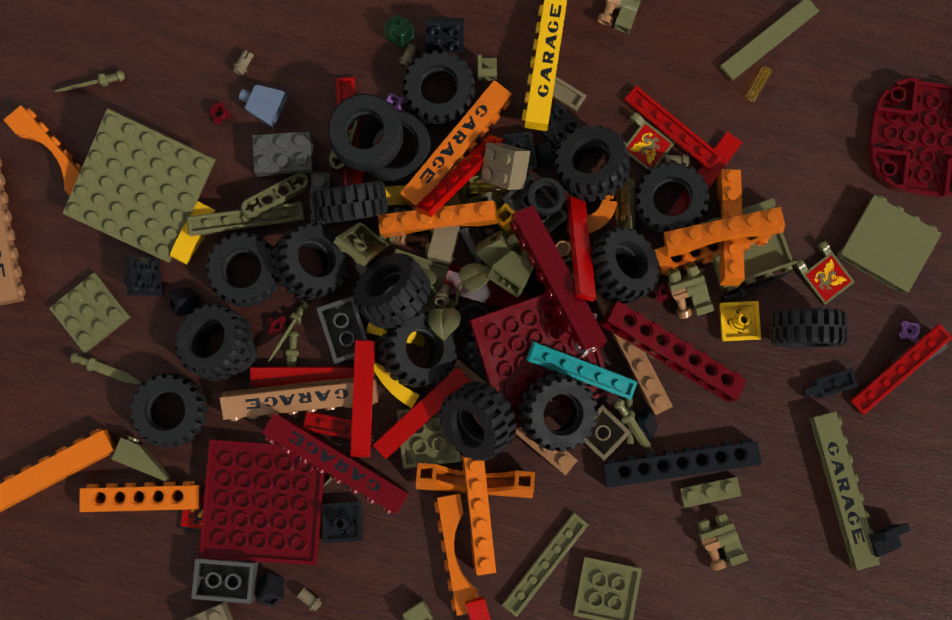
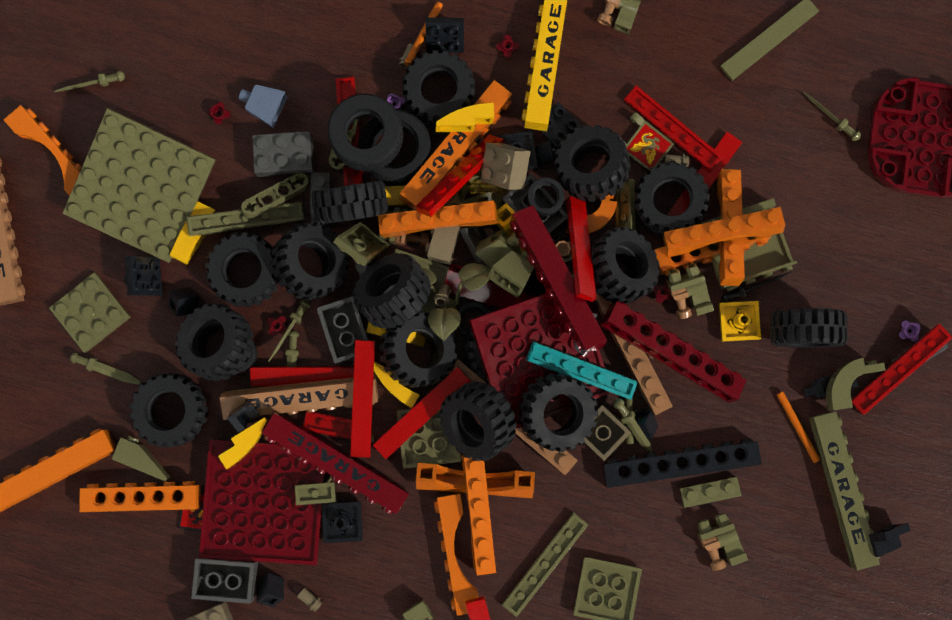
(242, 63): dark tan pin -> none
(243, 415): none -> black panel
(243, 443): none -> yellow slope
(315, 493): none -> olive plate
(399, 31): clear green brick -> none
(422, 35): none -> orange bar
(466, 118): none -> yellow slope
(487, 69): olive panel -> none
(507, 51): none -> dark red plate
(568, 95): dark tan tile -> none
(758, 83): clear yellow axle -> none
(798, 427): none -> orange bar
(827, 276): flag -> none
(839, 386): none -> olive arch
(841, 125): none -> olive sword
(889, 244): olive panel -> none

